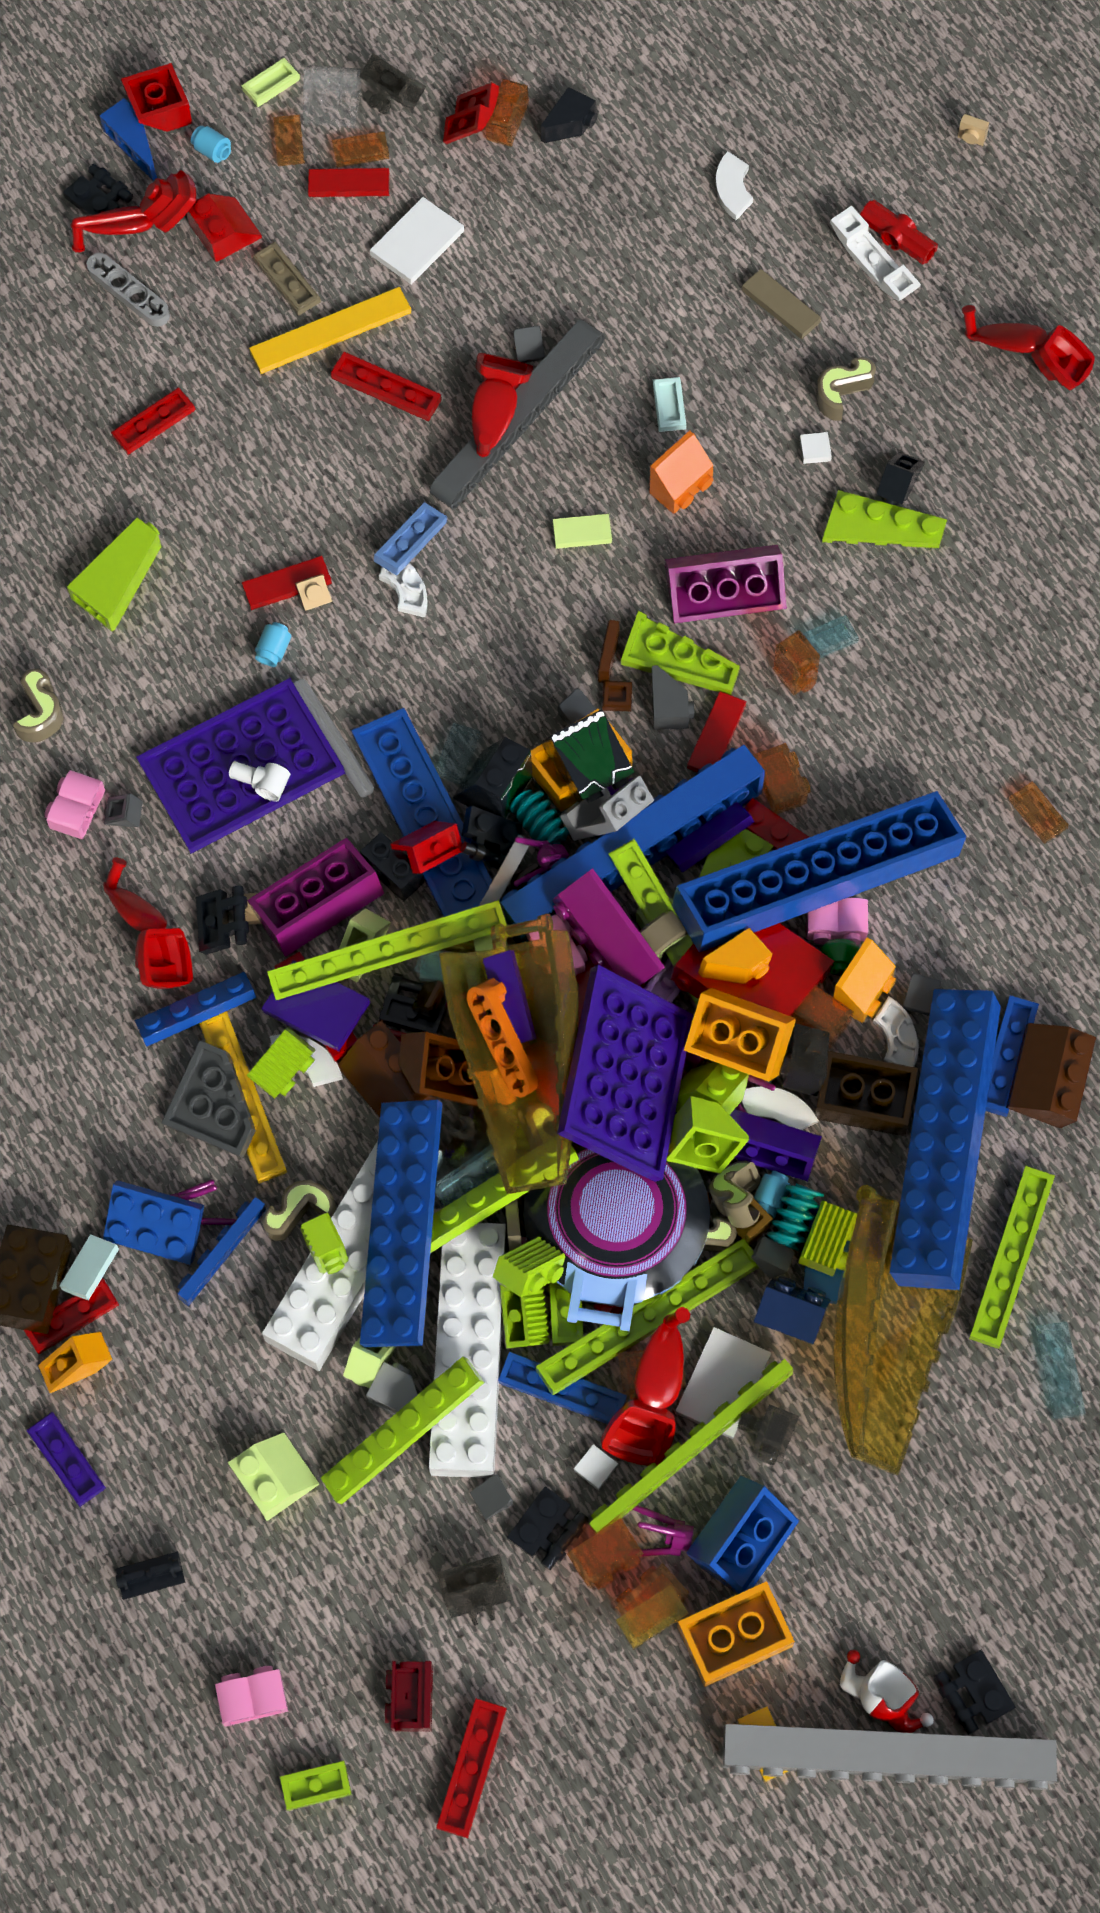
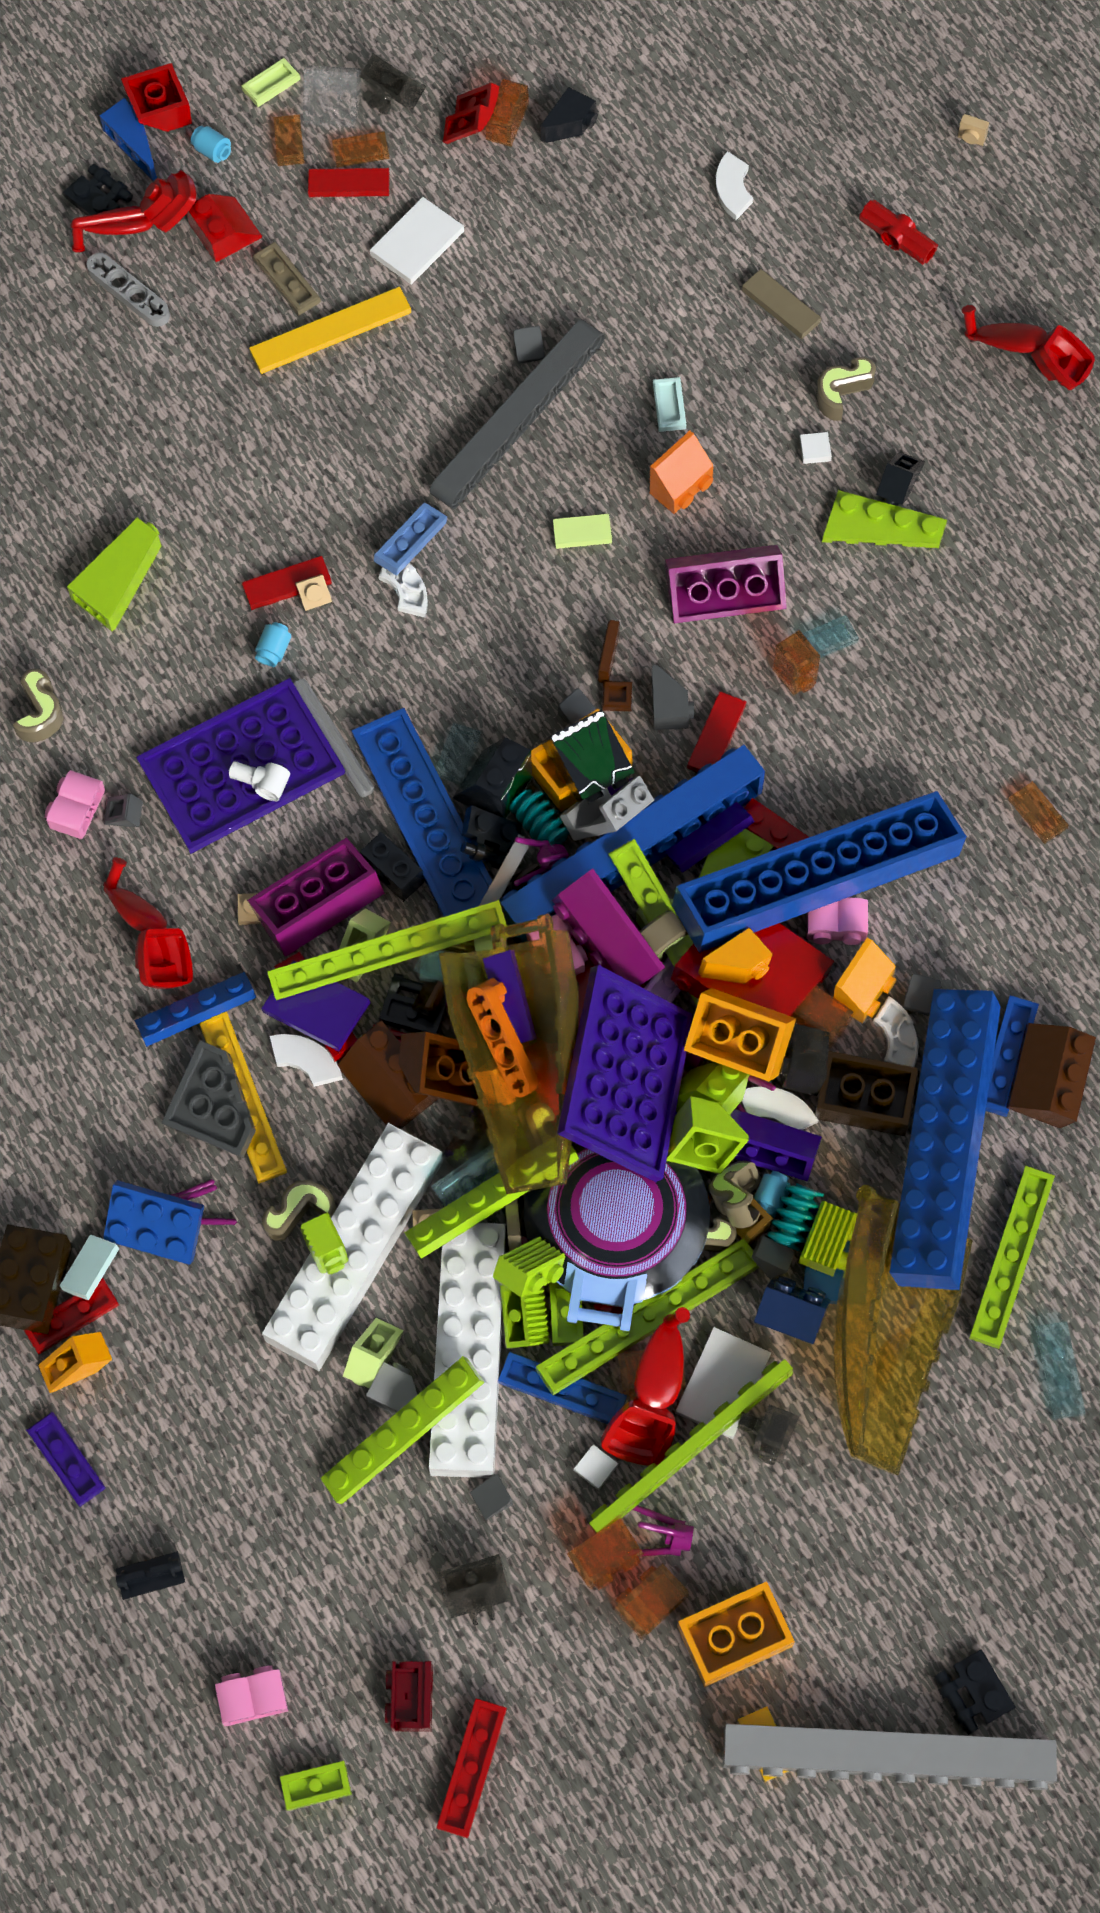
(153, 421): red tile -> none
(212, 1260): blue plate -> none
(213, 920): black plate -> none
(273, 1474): yellowish green slope -> none
(281, 1063): lime brick -> none
(386, 386): red plate -> none
(401, 1224): blue plate -> none
(430, 845): red panel -> none
(496, 398): red piece -> none
(540, 1521): black plate -> none
(651, 1617): clear yellow plate -> none
(678, 656): lime wing -> none
(743, 1535): blue slope -> none
(782, 780): clear orange brick -> none
(840, 951): green cone -> none
(871, 257): white slope -> none
(884, 1693): white piece -> none

